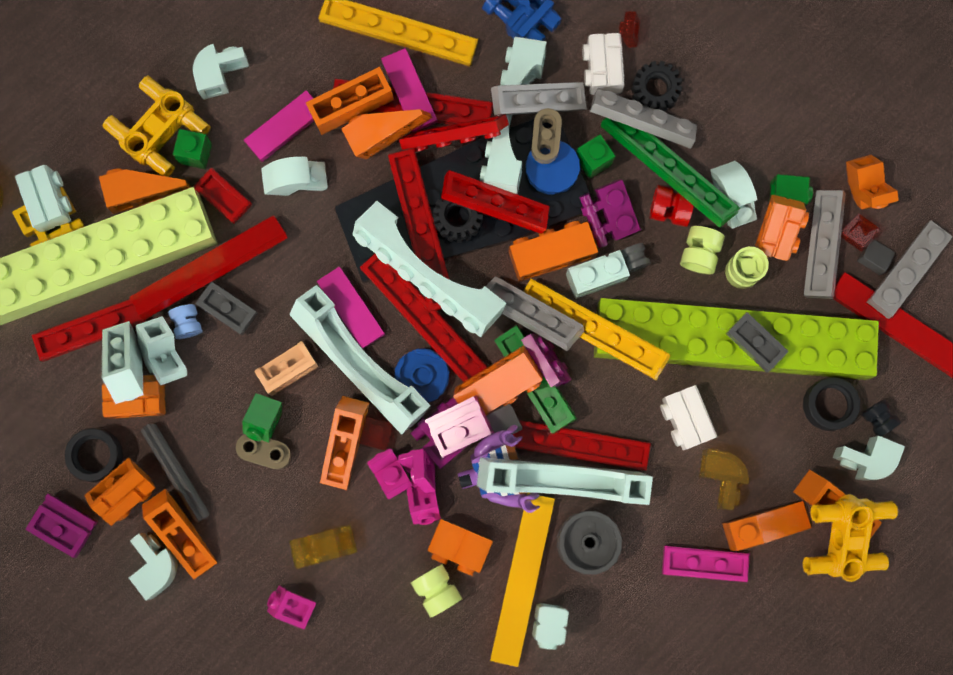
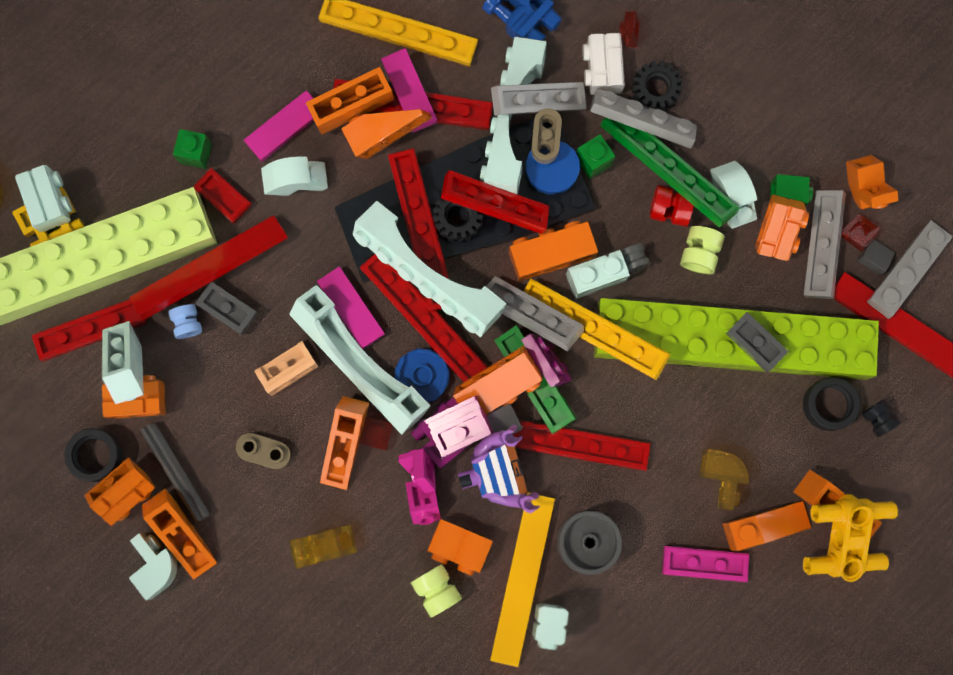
(61, 525): magenta plate -> none
(132, 189): orange slope -> none
(156, 126): yellow piece -> none
(159, 351): light aqua brick -> none
(210, 69): light aqua brick -> none
(261, 418): green brick -> none
(290, 607): dark pink bracket -> none
(389, 473): dark pink bracket -> none
(444, 135): red plate -> none
(537, 477): light aqua arch -> none
(616, 209): magenta plate -> none
(688, 418): white brick -> none
(746, 267): yellowish green wheel -> none
(877, 462): light aqua brick -> none

